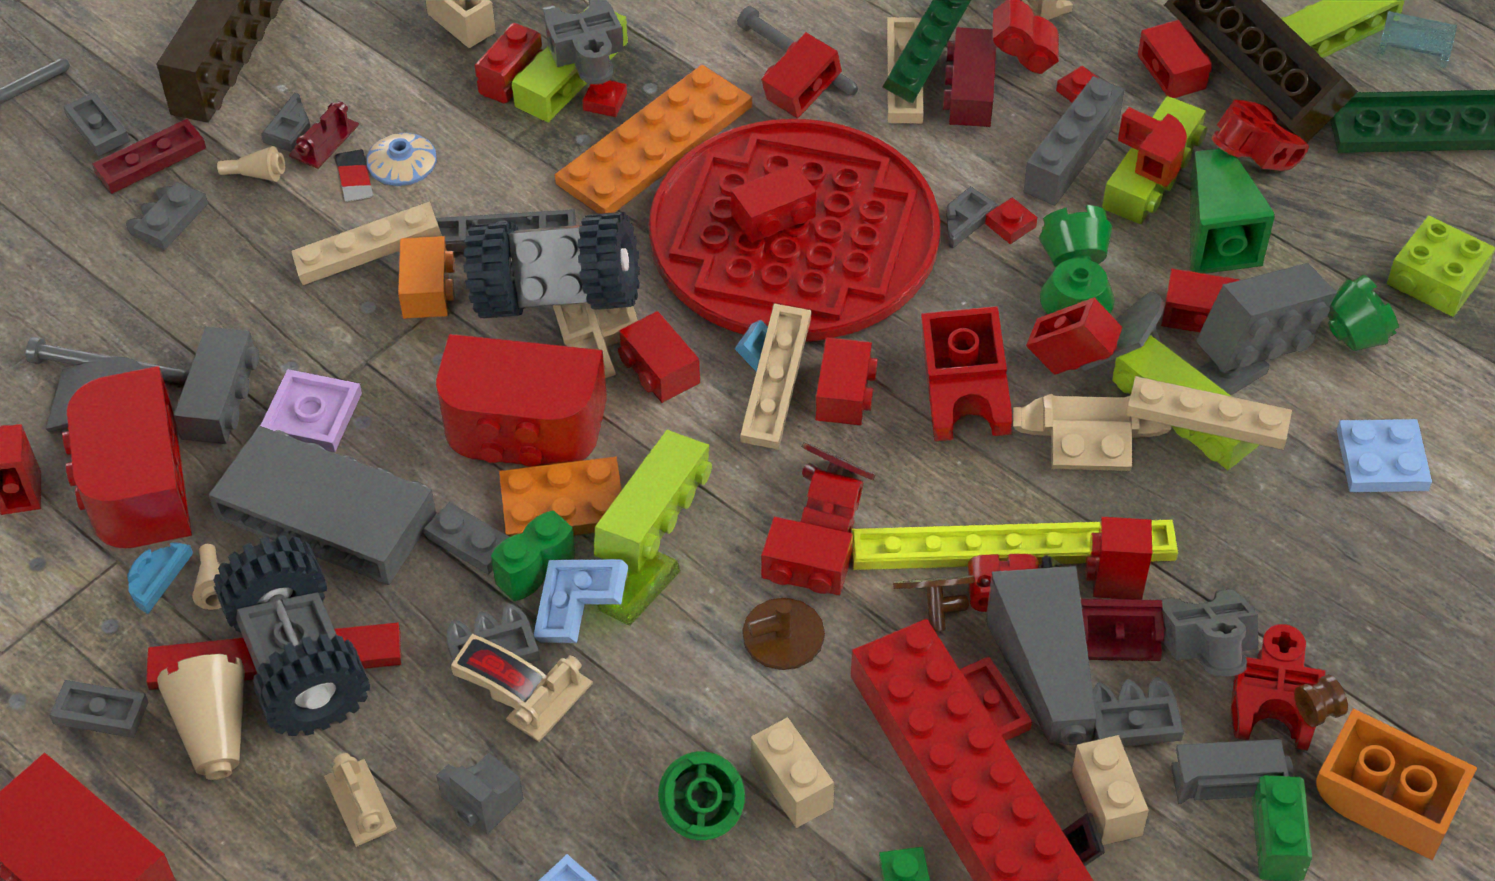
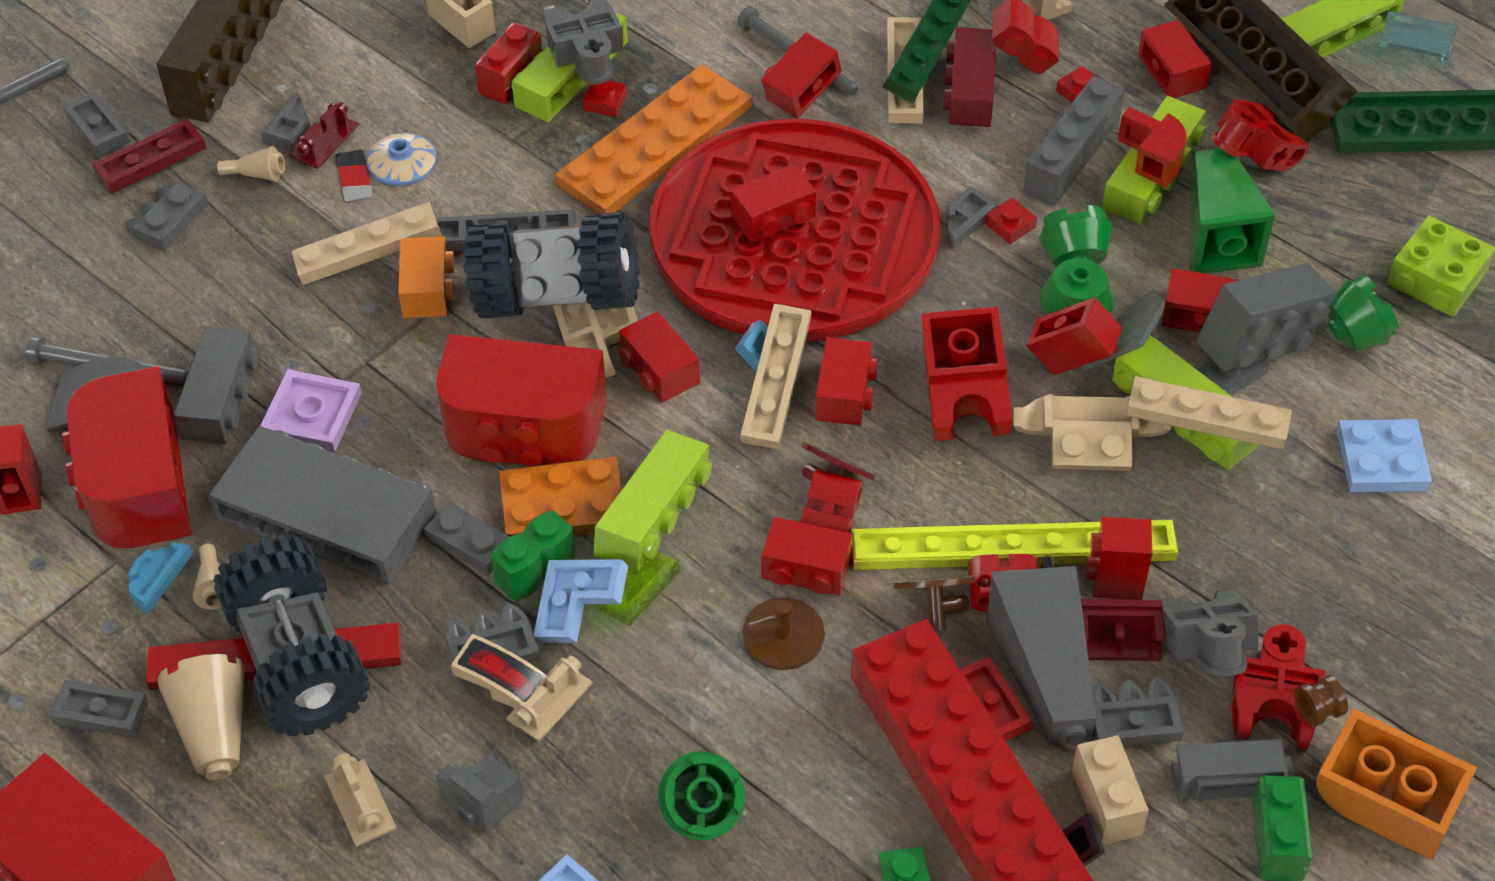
(792, 772): tan brick -> none

